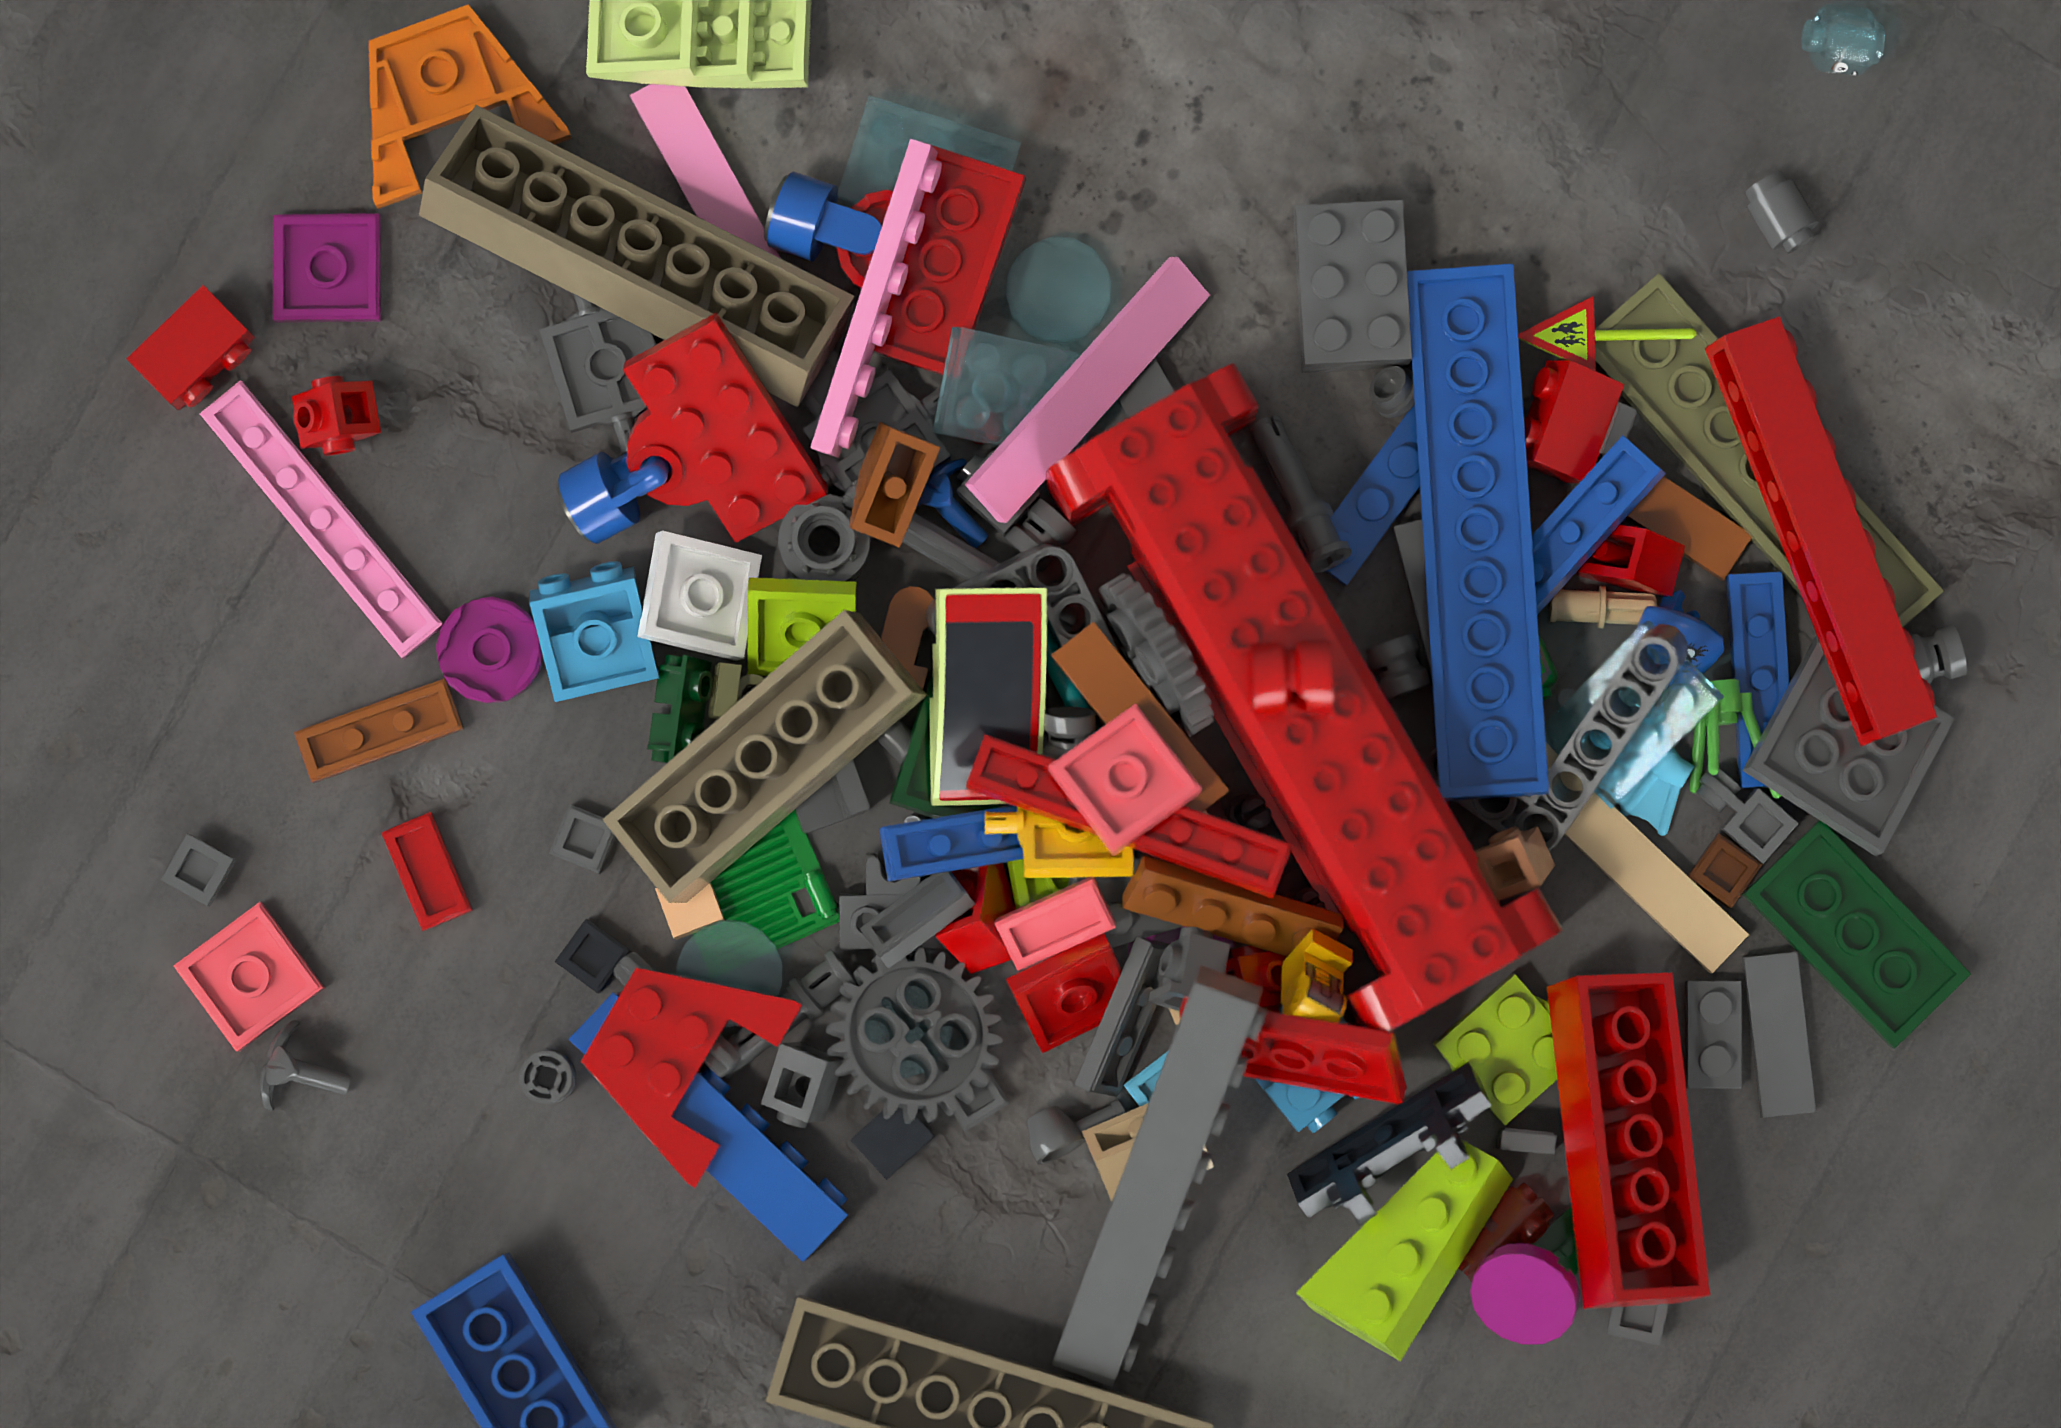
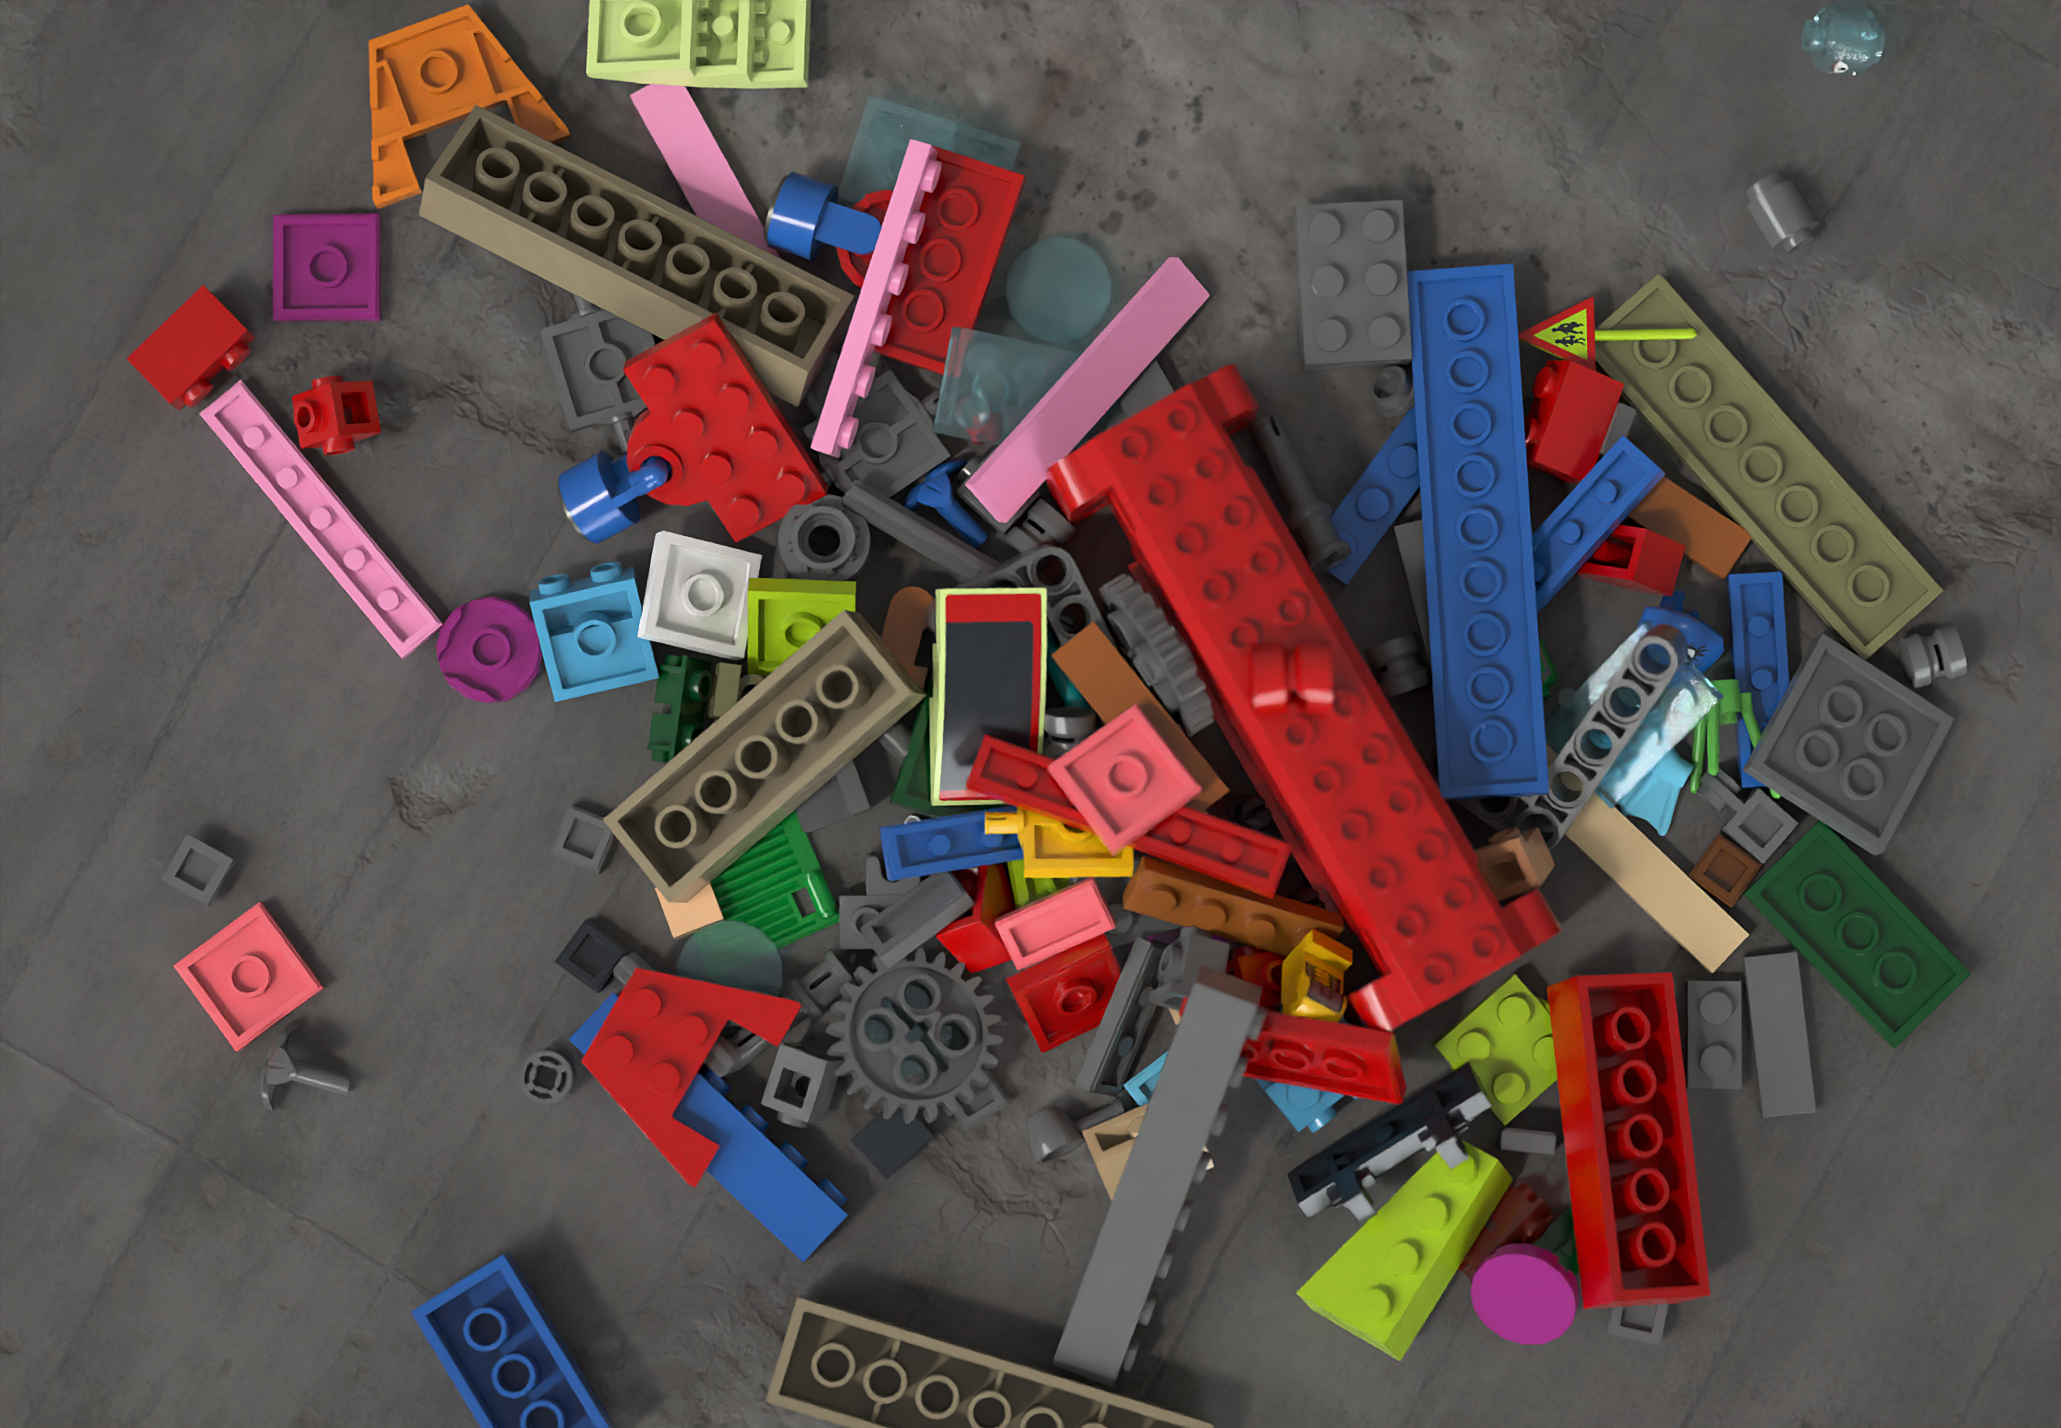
(379, 730): dark orange tile -> none
(427, 871): red tile -> none
(891, 483): dark orange slope -> none
(1599, 606): tan axle -> none
(1821, 531): red brick -> none

